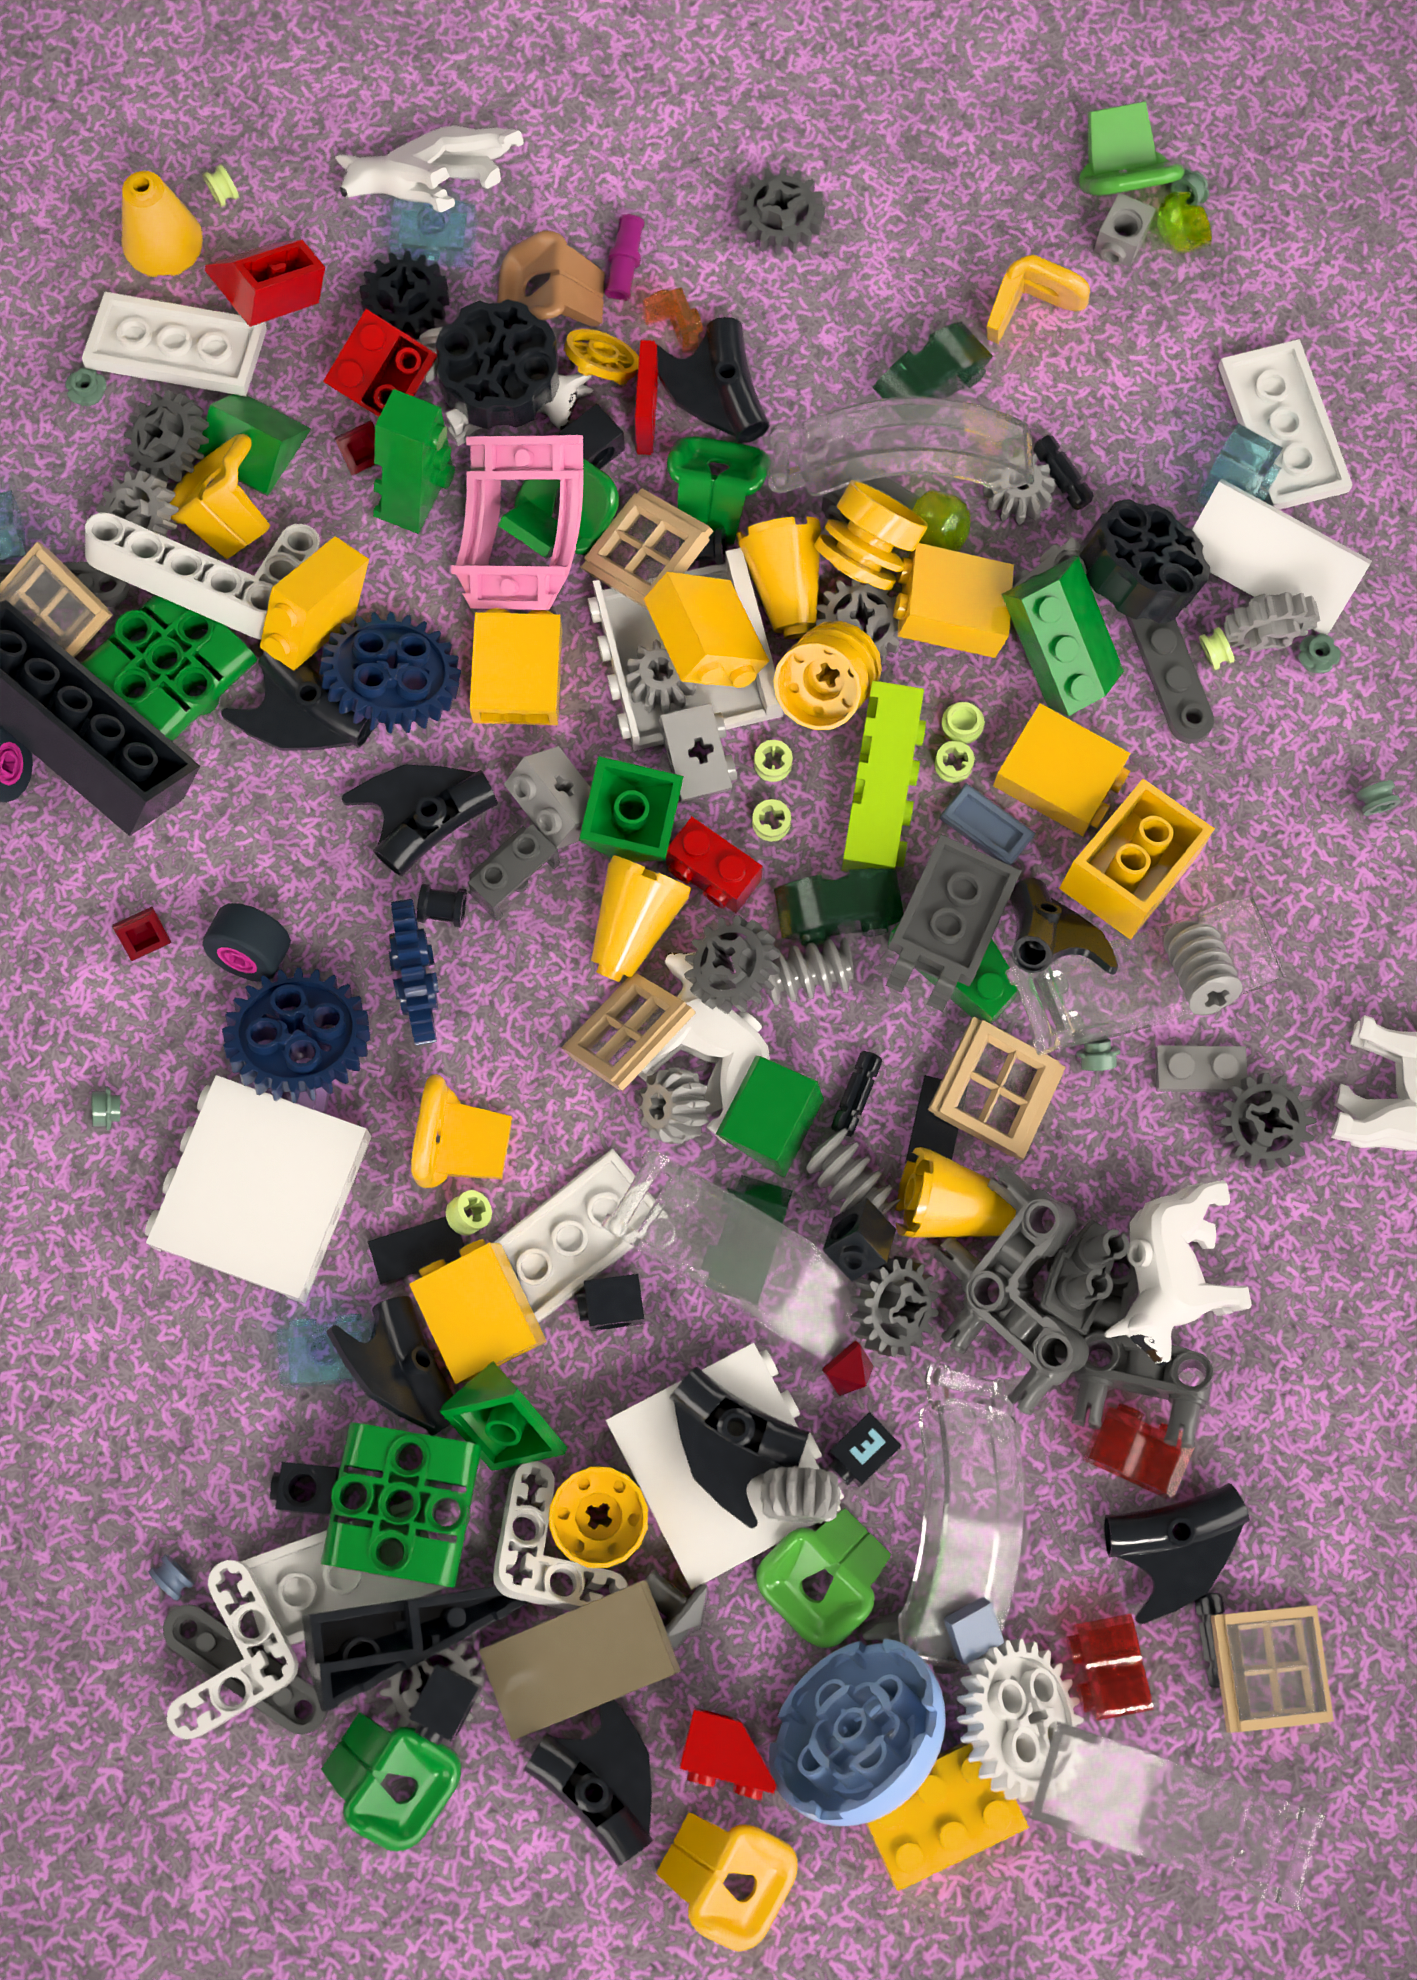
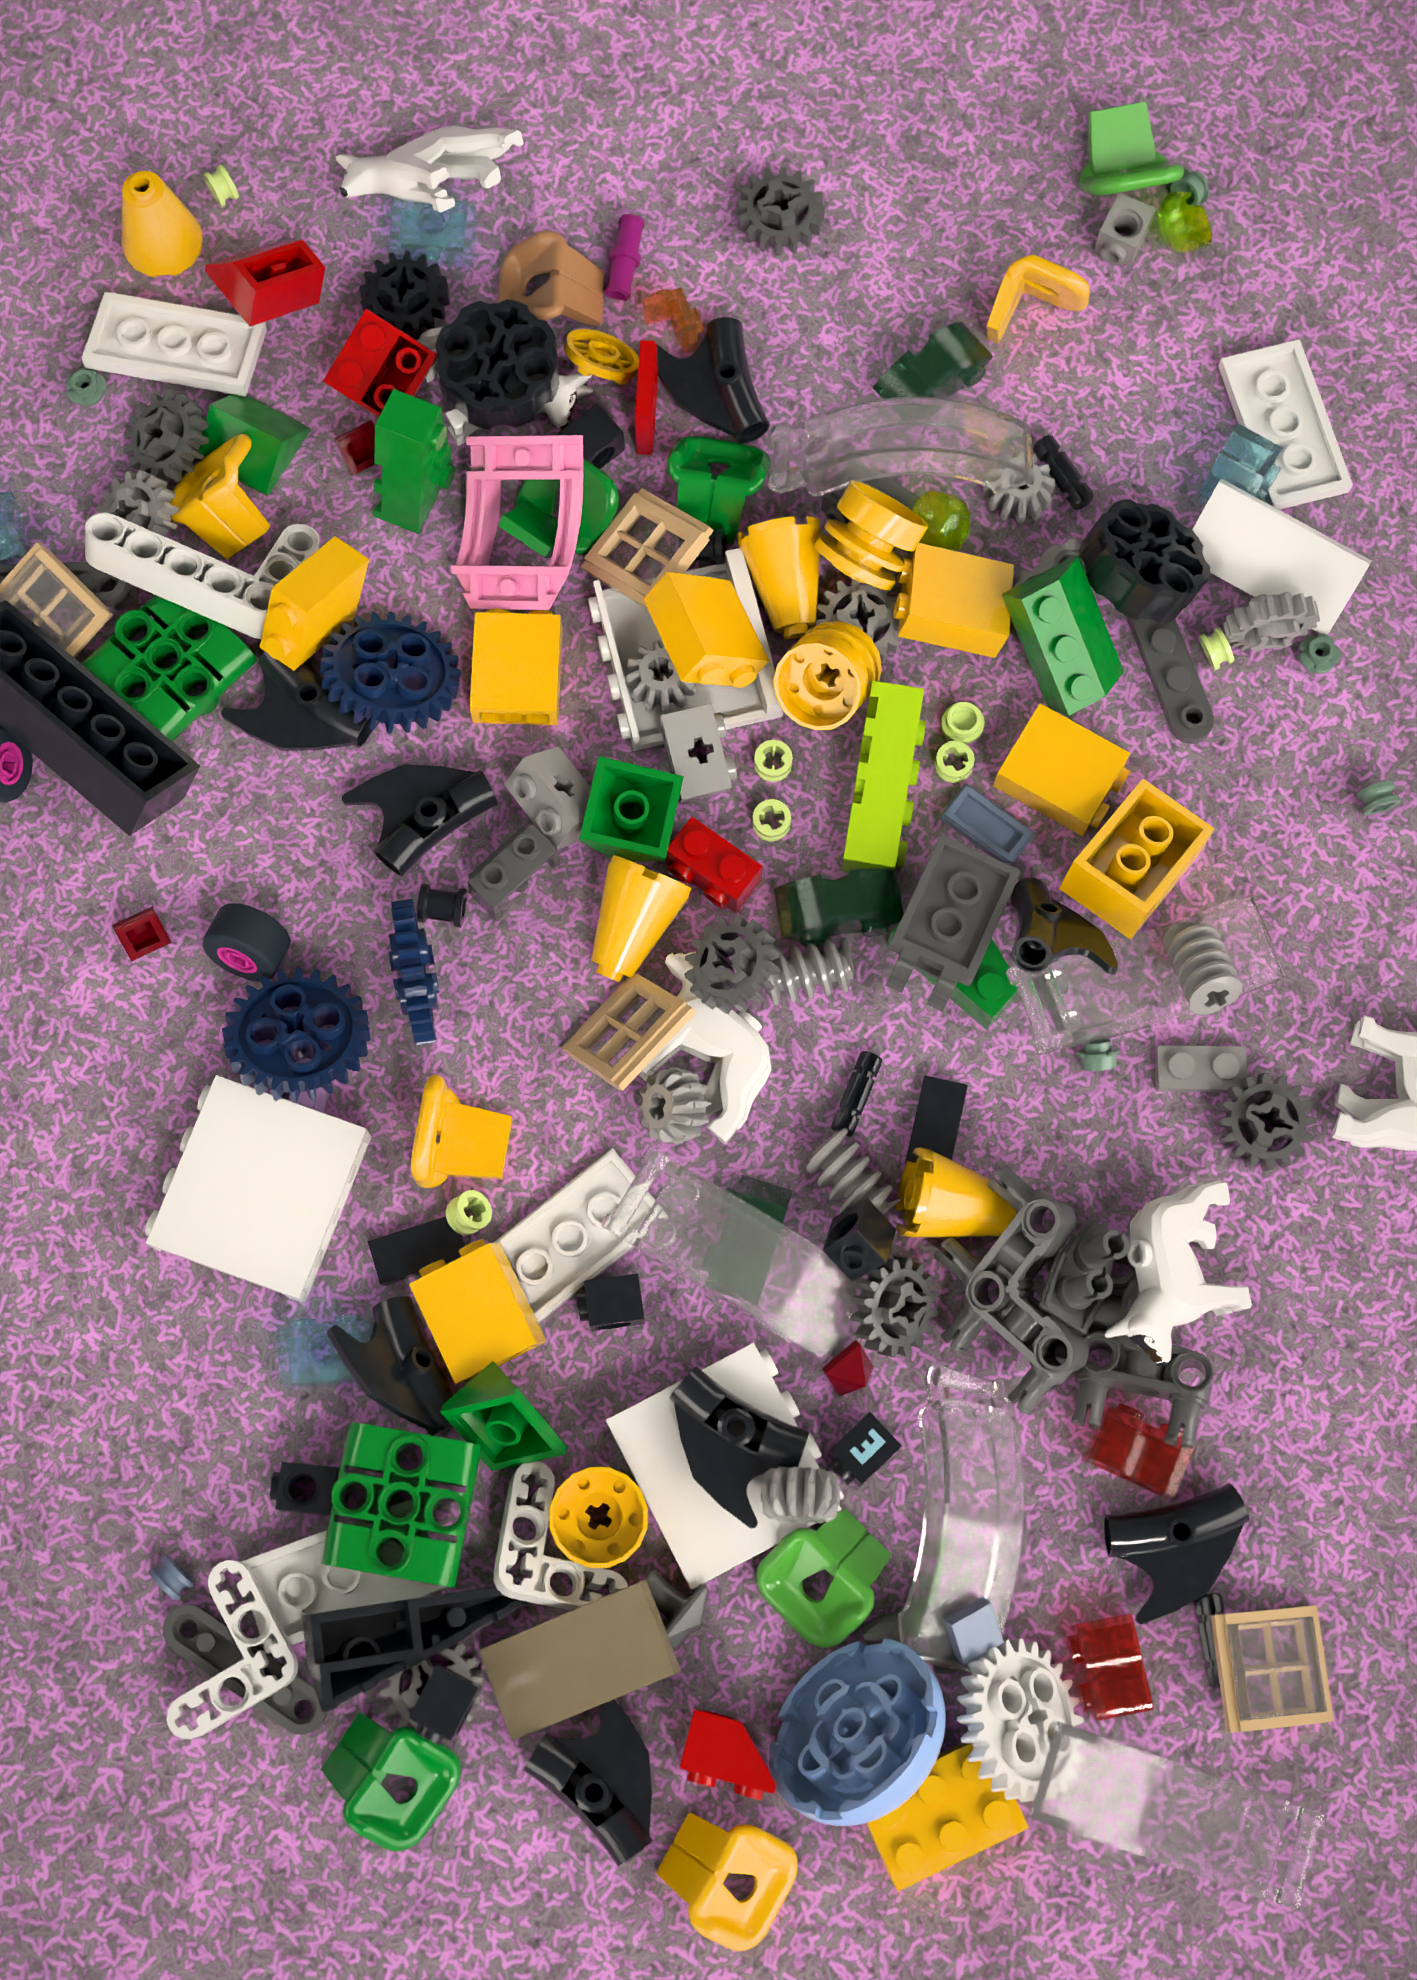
(105, 1108): sand green plate -> none
(771, 1114): green slope -> none
(997, 1088): tan piece -> none

